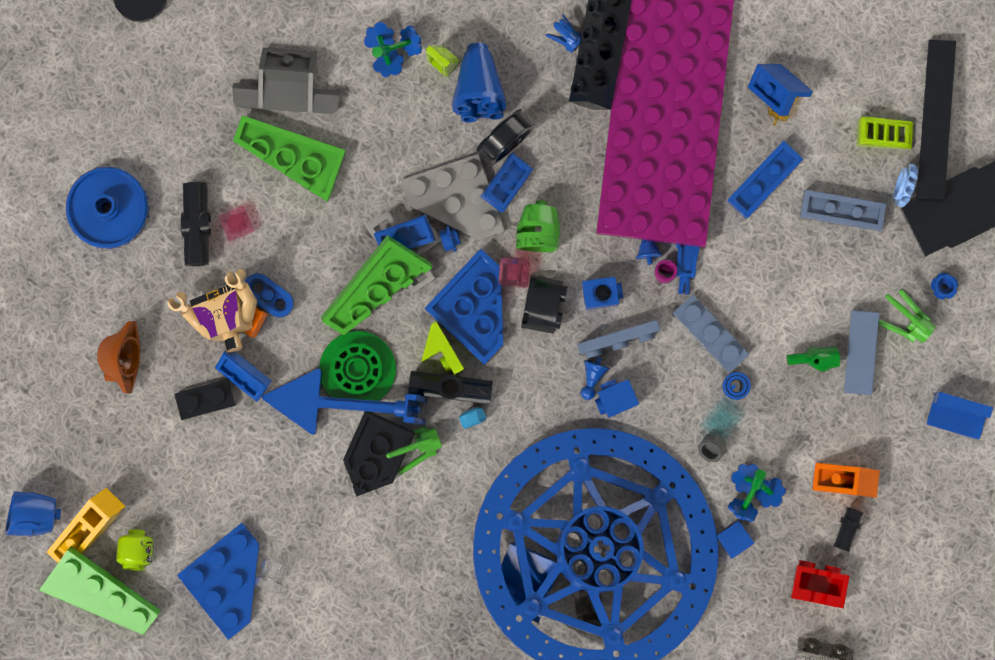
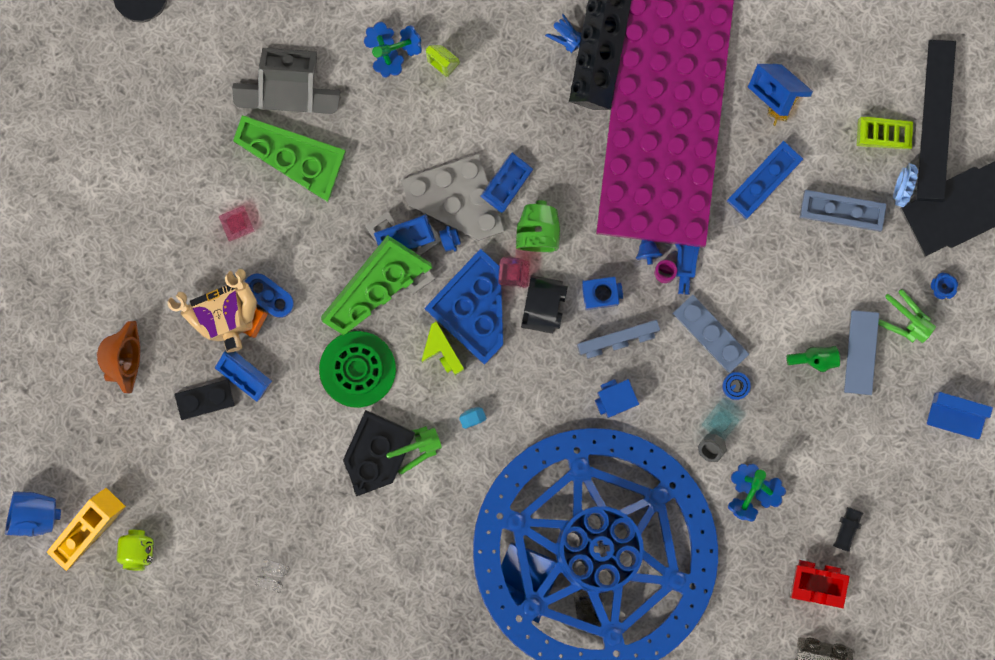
(87, 201): blue wheel -> none
(96, 591): wing -> none
(195, 224): black piece -> none
(225, 580): blue plate -> none
(302, 400): blue piece -> none
(431, 385): black piece -> none
(478, 86): blue cone -> none
(505, 137): black wheel -> none
(594, 373): blue piece -> none
(735, 539): blue tile -> none
(846, 480): orange slope -> none

